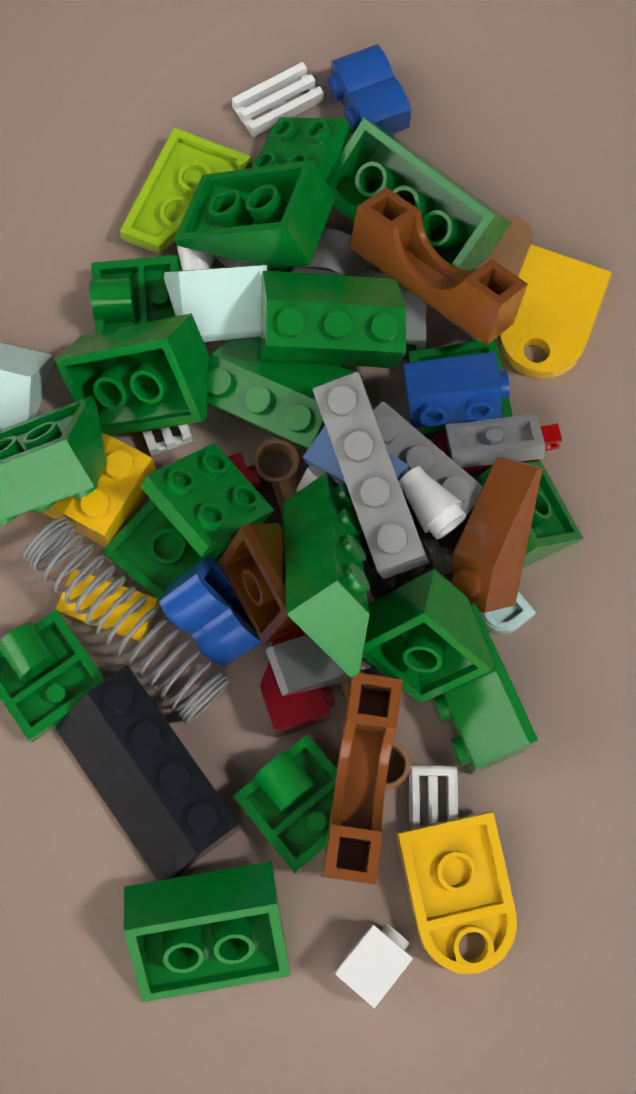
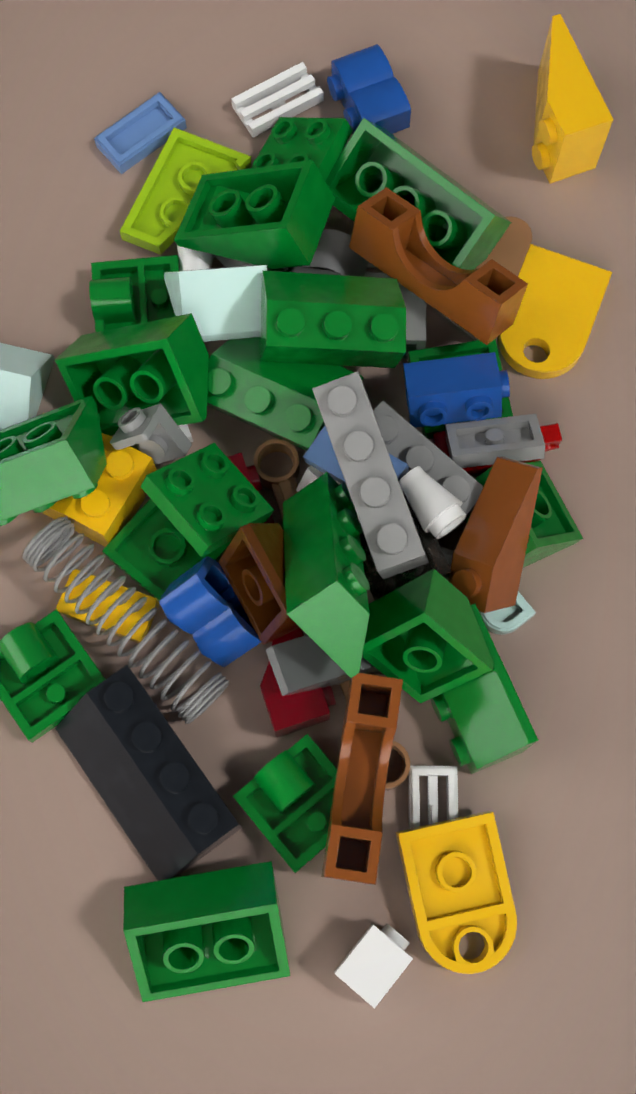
(139, 132): none -> medium blue tile
(152, 433): none -> light grey bracket
(569, 109): none -> yellow slope

